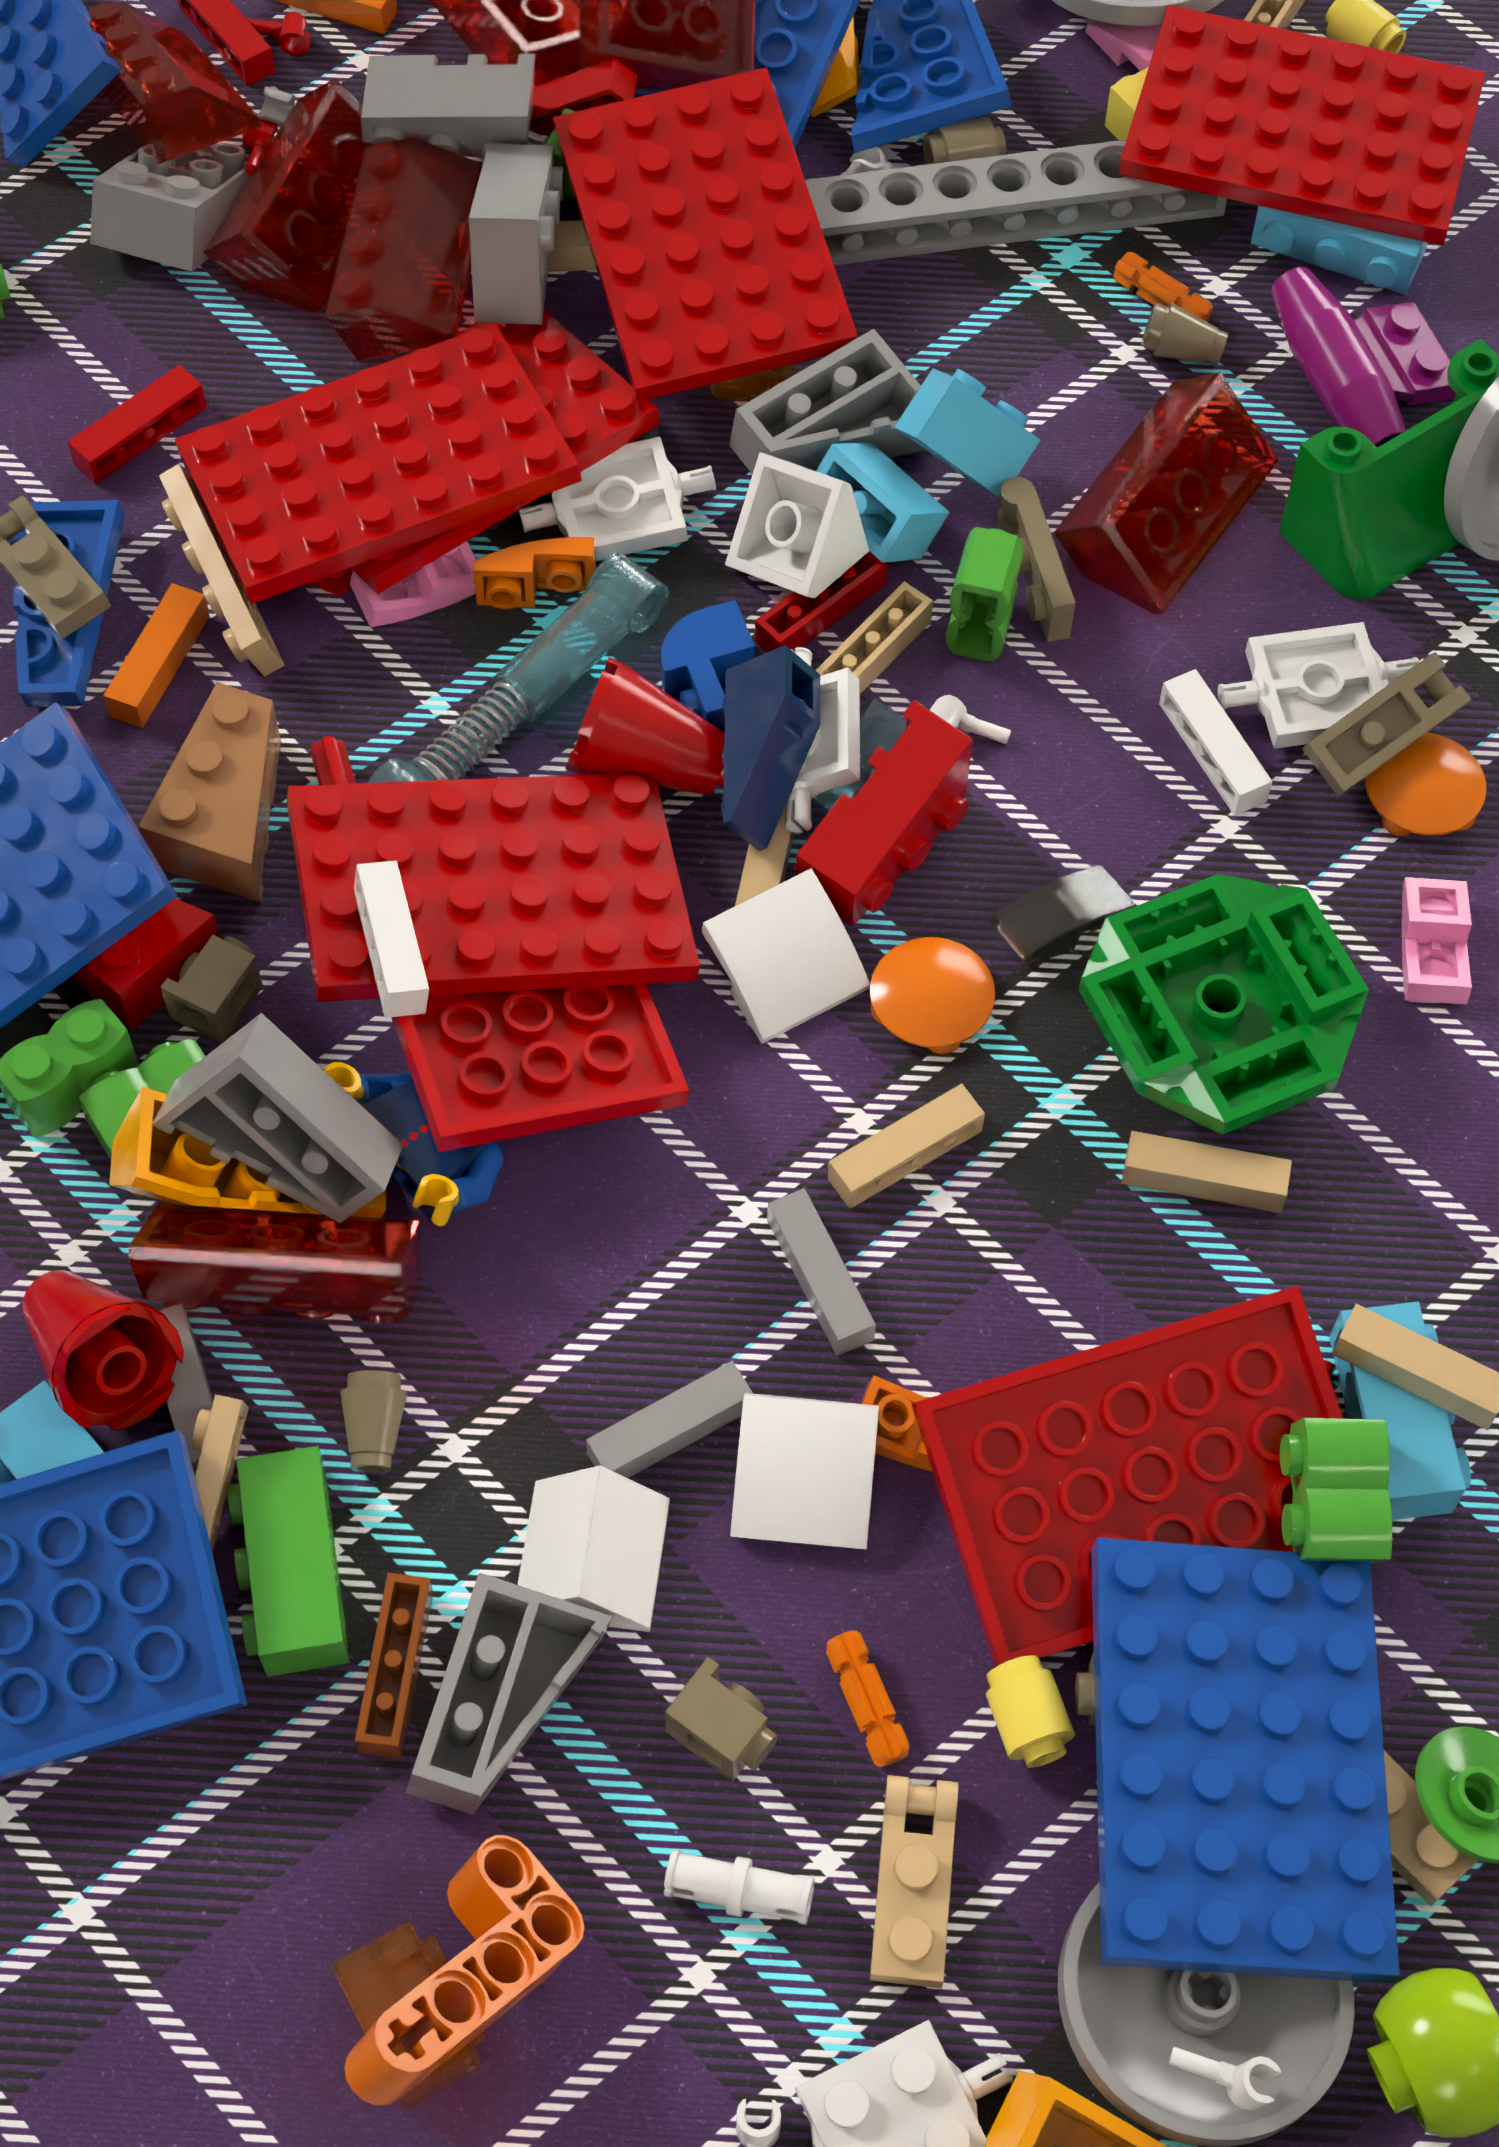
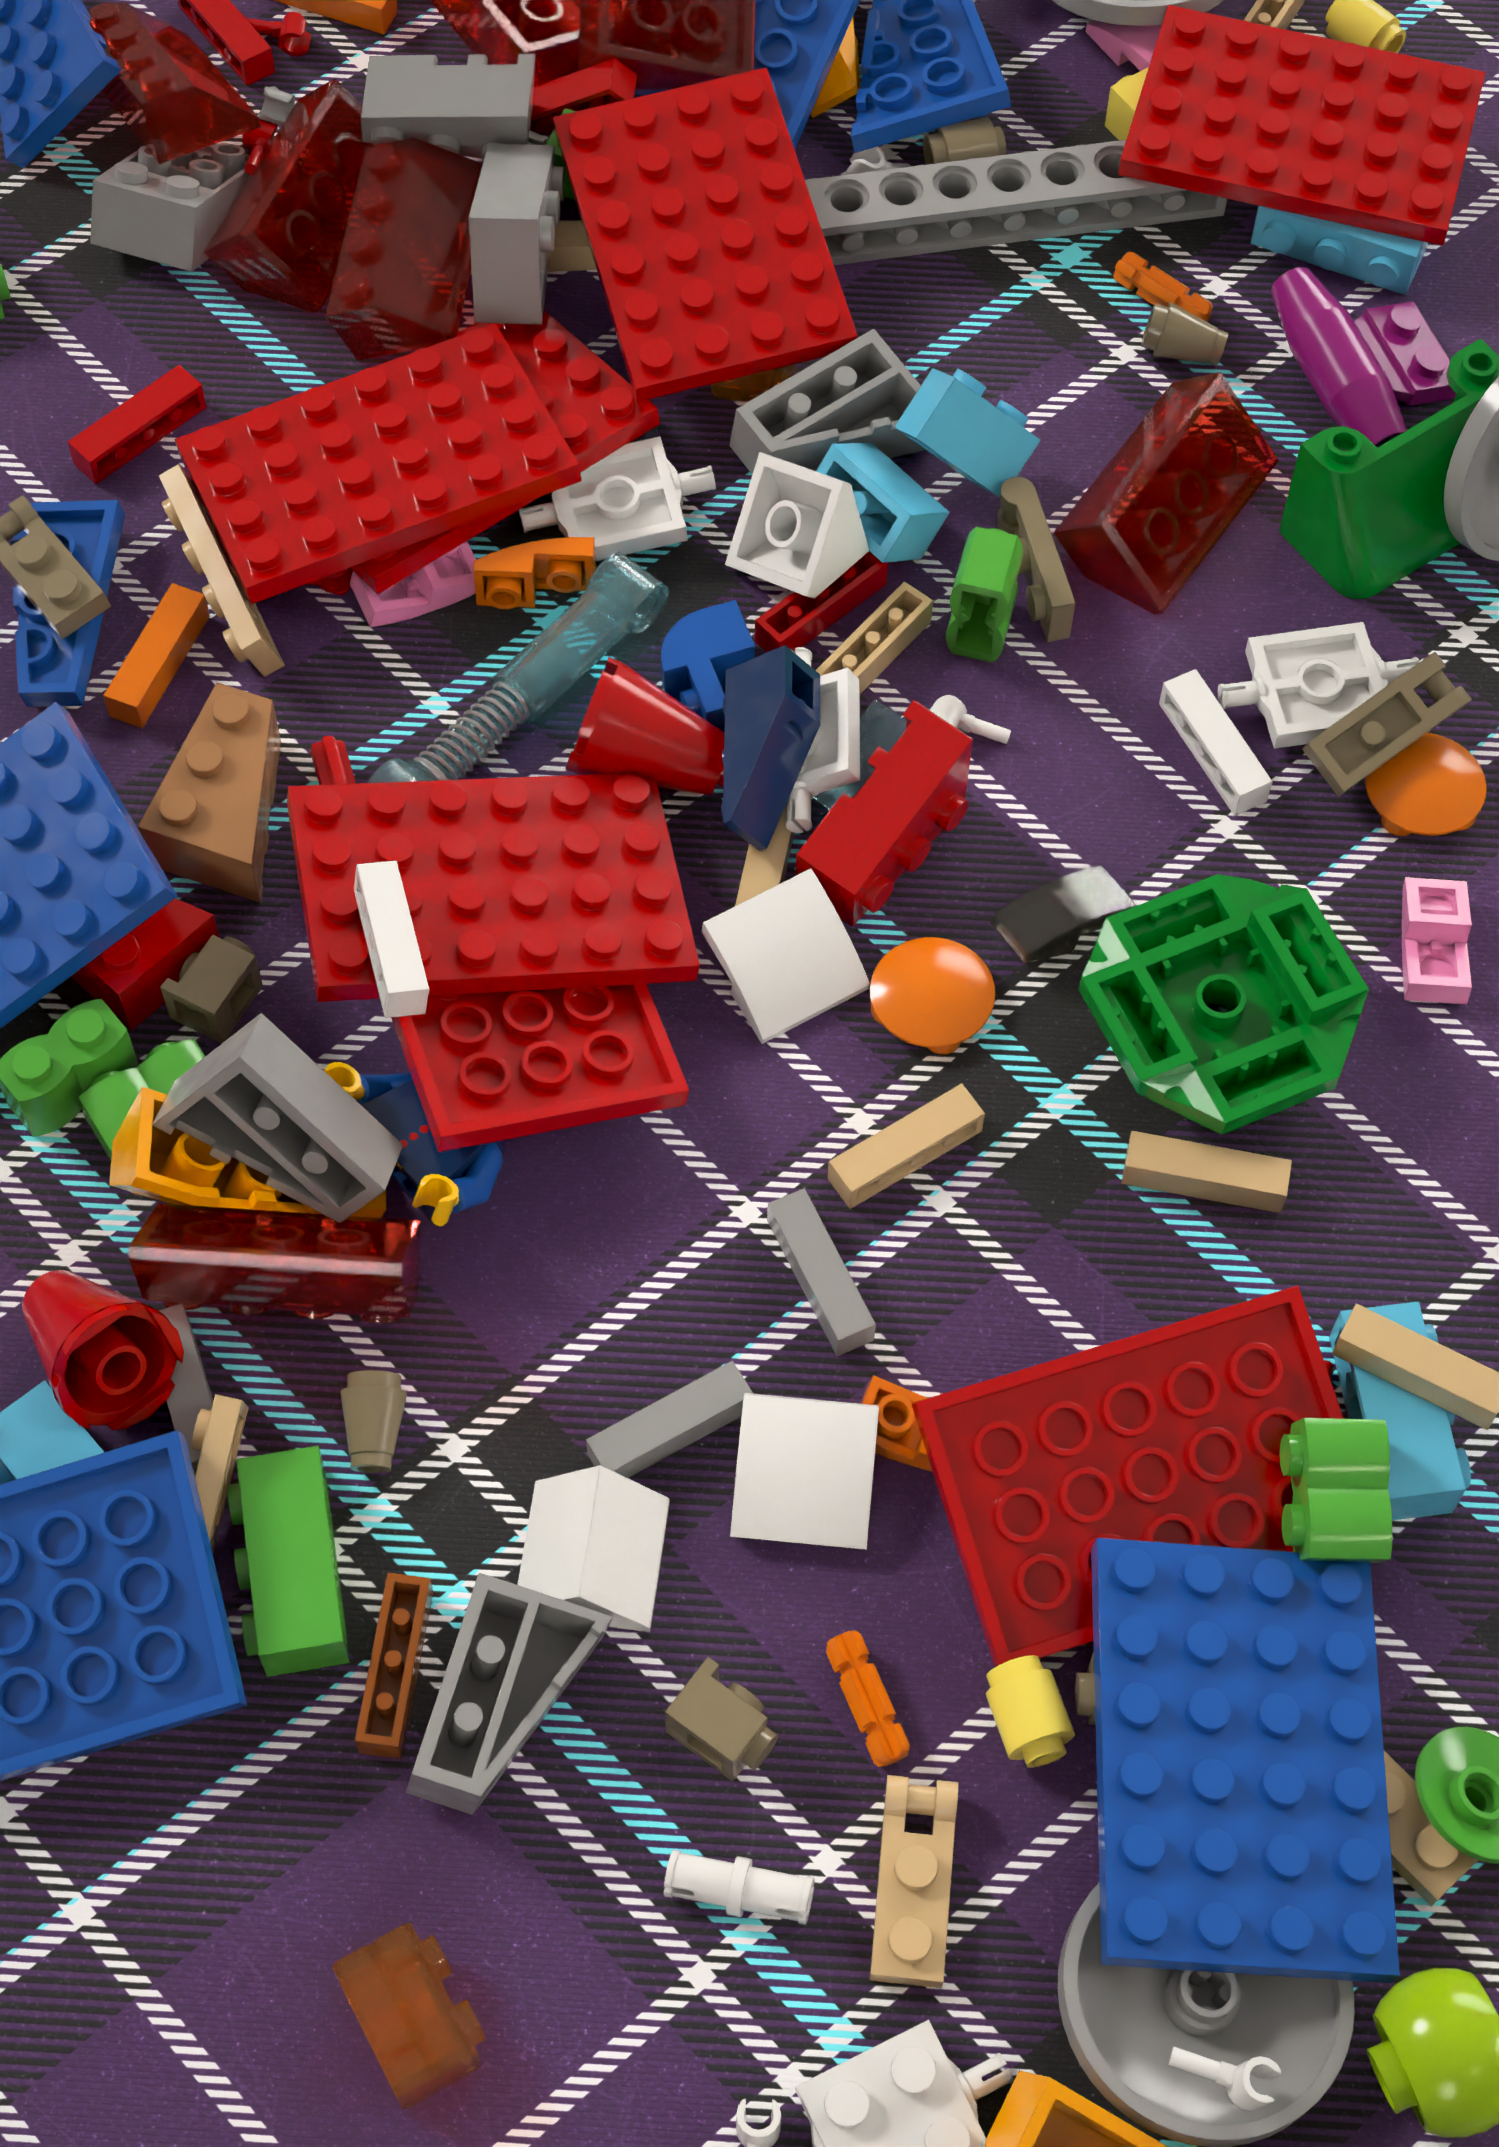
(521, 1935): orange beam -> none

